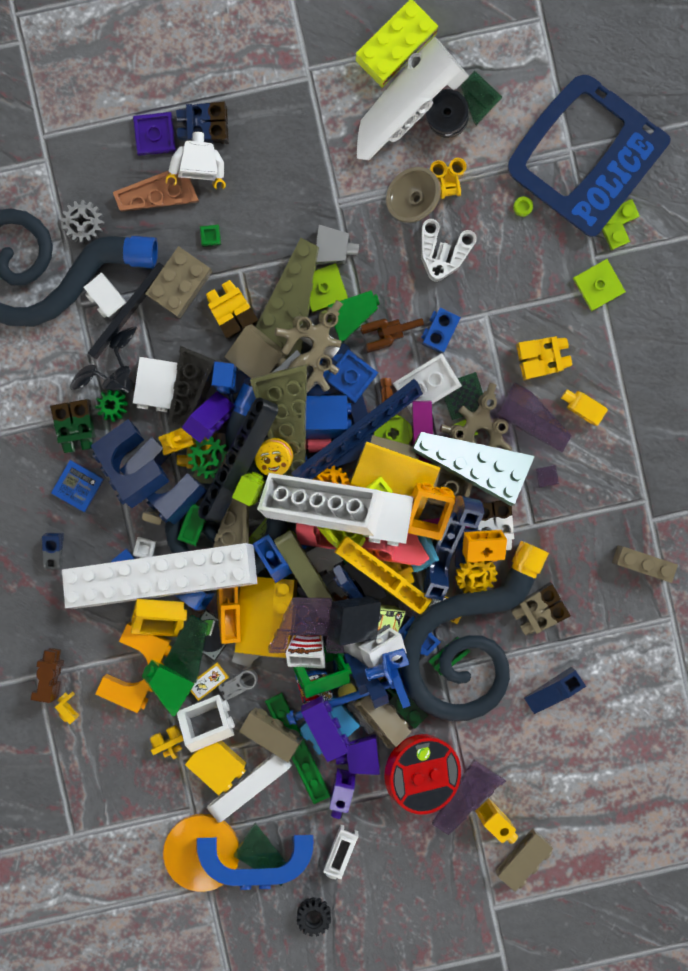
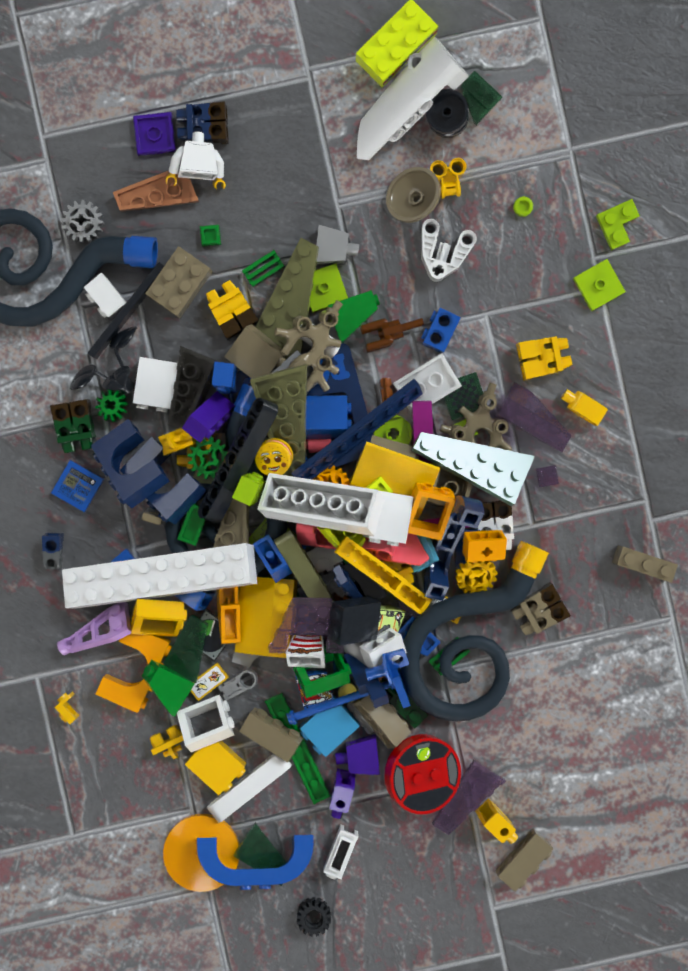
(47, 675): reddish brown hips -> none
(119, 627): none -> lavender plate
(144, 547): white tile -> none
(259, 262): none -> green tile
(325, 728): dark purple brick -> none
(353, 376): blue tile -> none
(555, 690): dark blue slope -> none
(614, 176): dark blue door -> none

